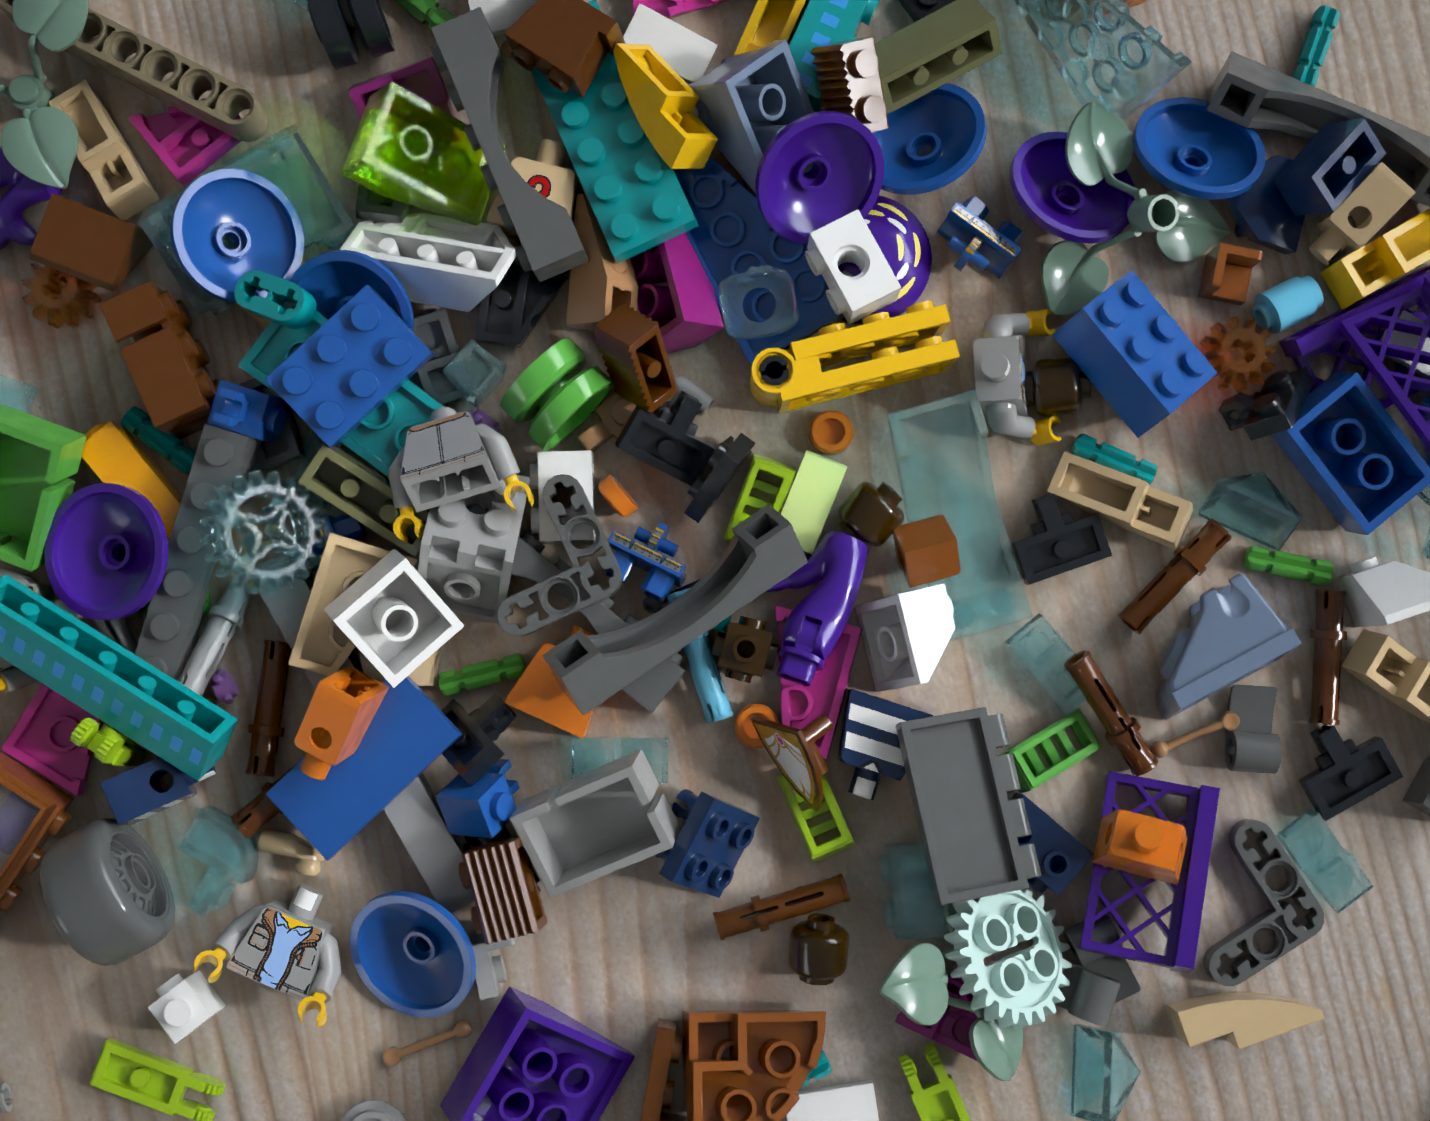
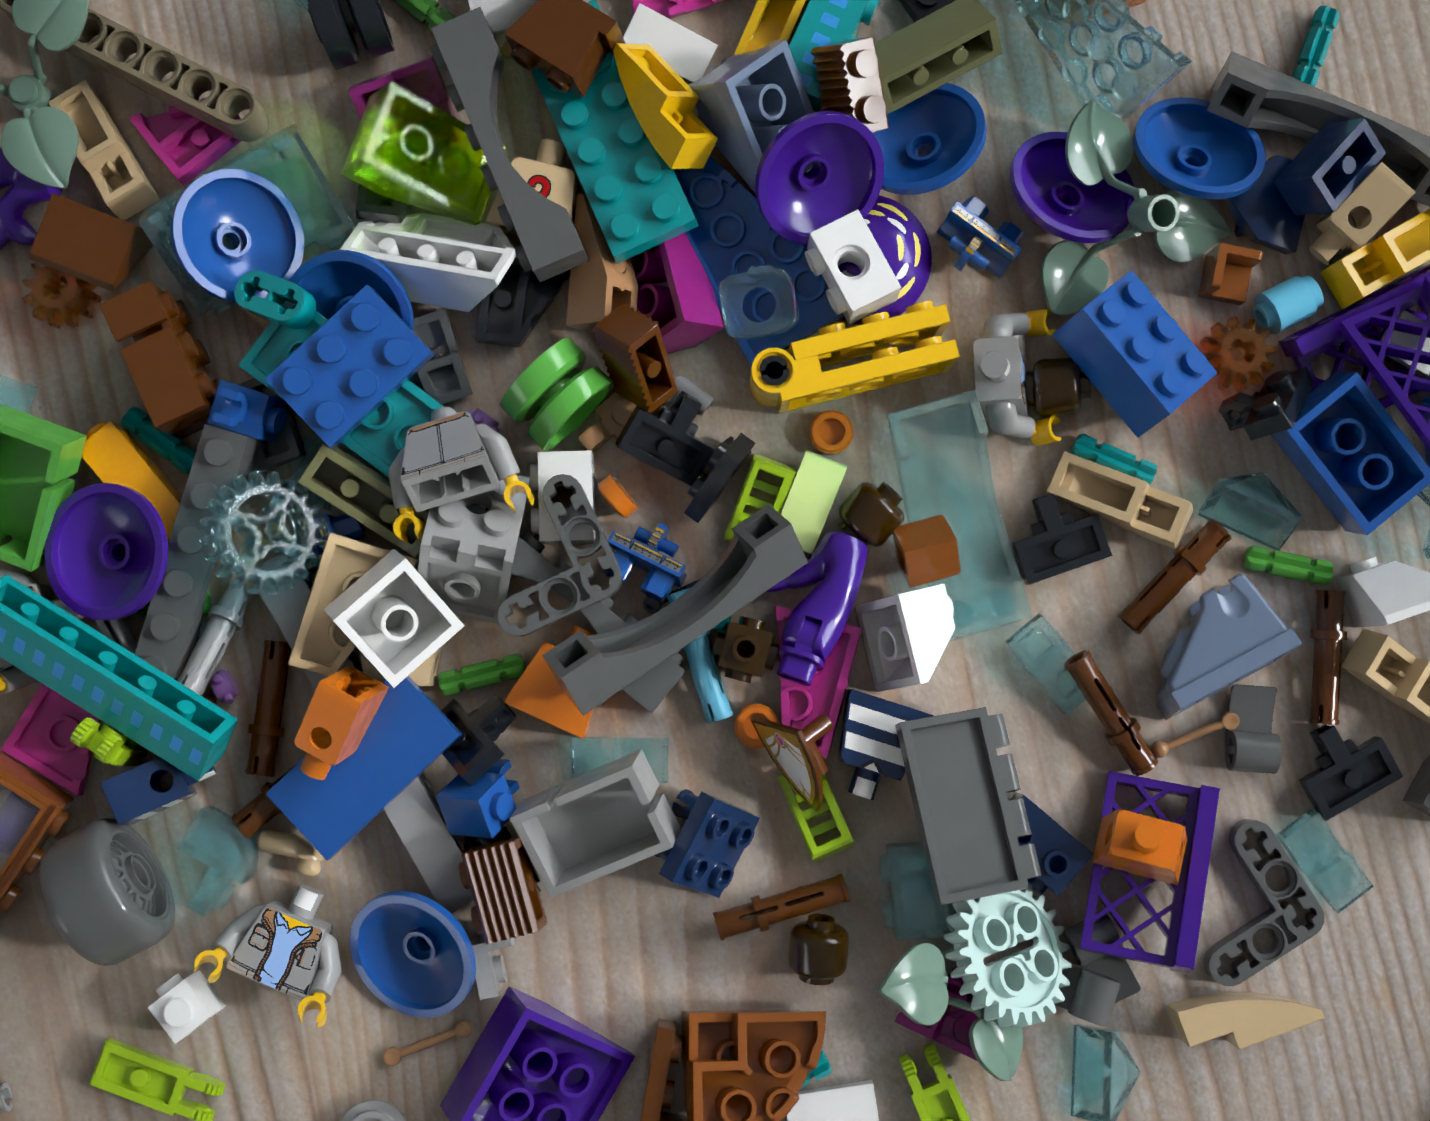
(475, 373): clear light blue slope -> none
(1057, 765): bright green slope -> none

